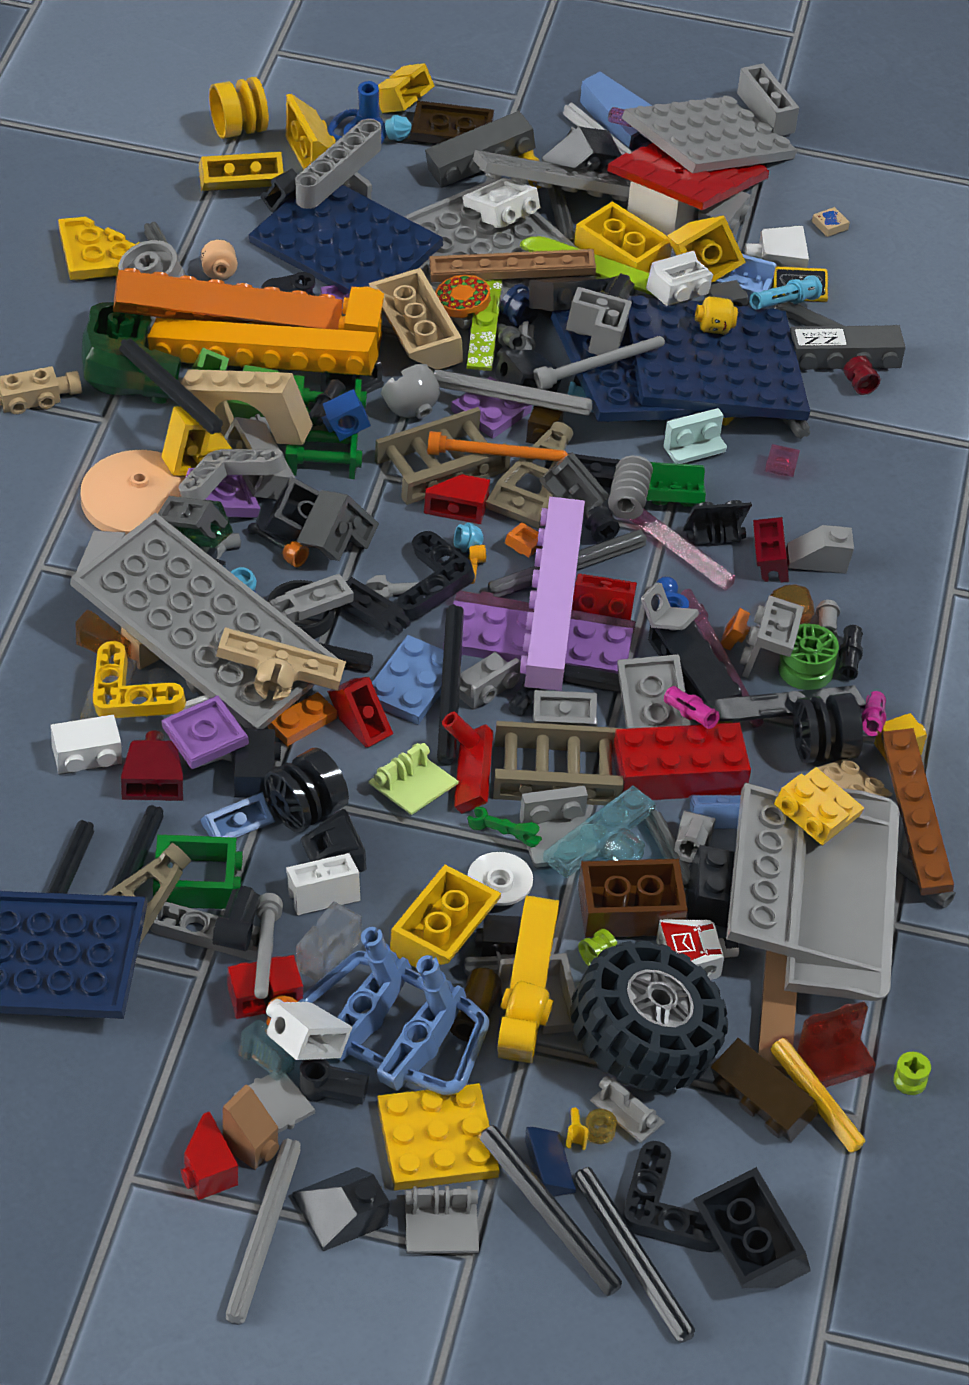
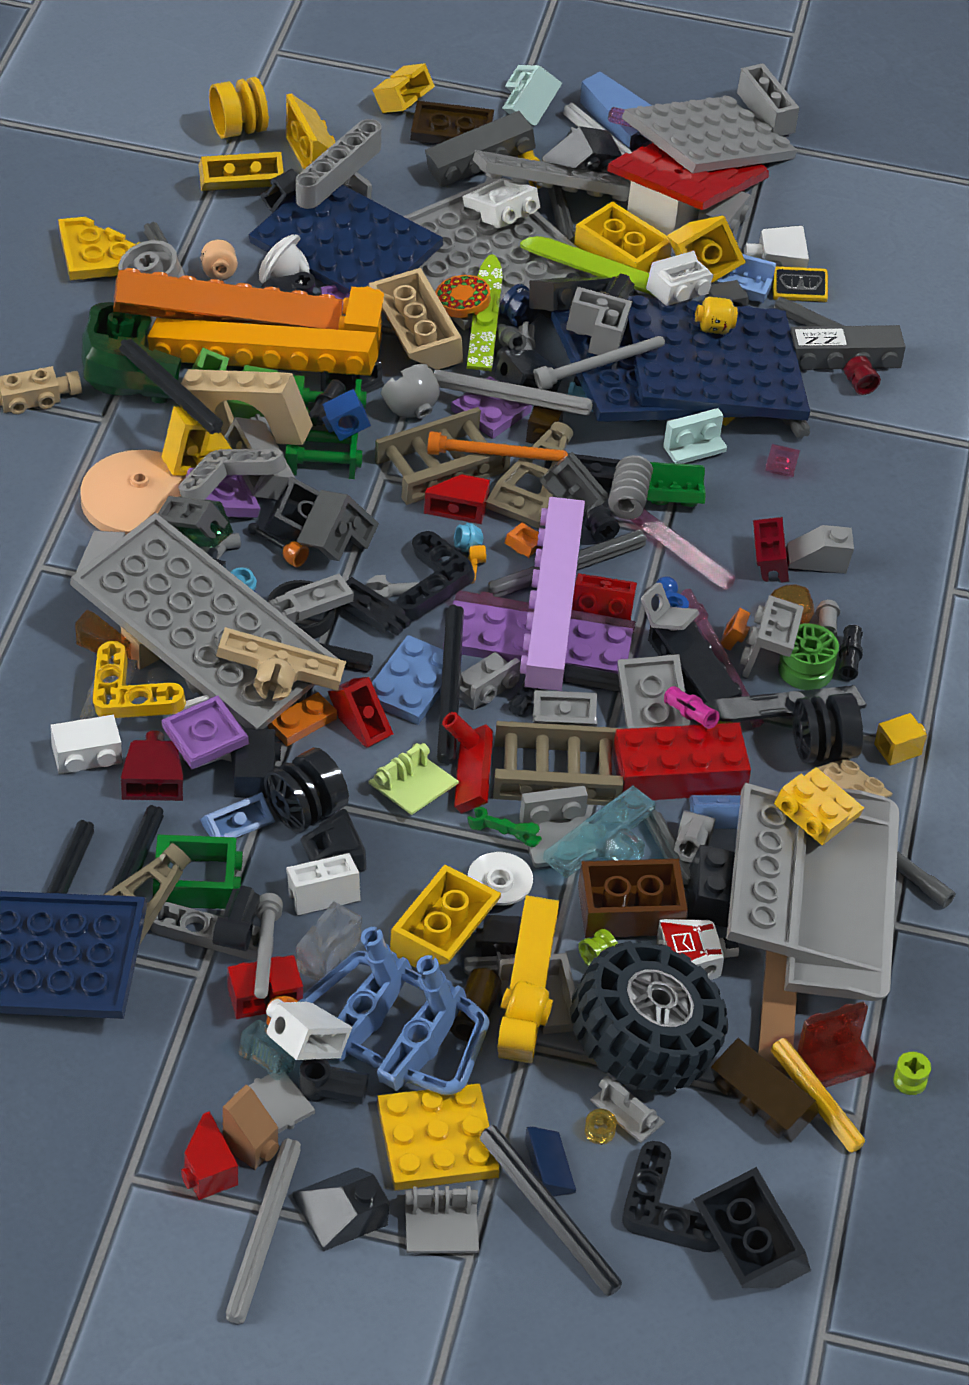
(283, 260): none -> white helmet
(368, 109): blue piece -> none
(398, 128): medium azure plate -> none
(514, 265): medium nougat tile -> none
(531, 92): none -> light aqua panel
(576, 1132): yellow hand -> none
(634, 1255): black axle -> none
(723, 517): black hinge -> none
(764, 298): medium azure pin -> none
(830, 221): tan tile -> none
(874, 715): dark pink pin -> none
(917, 812): dark orange plate -> none

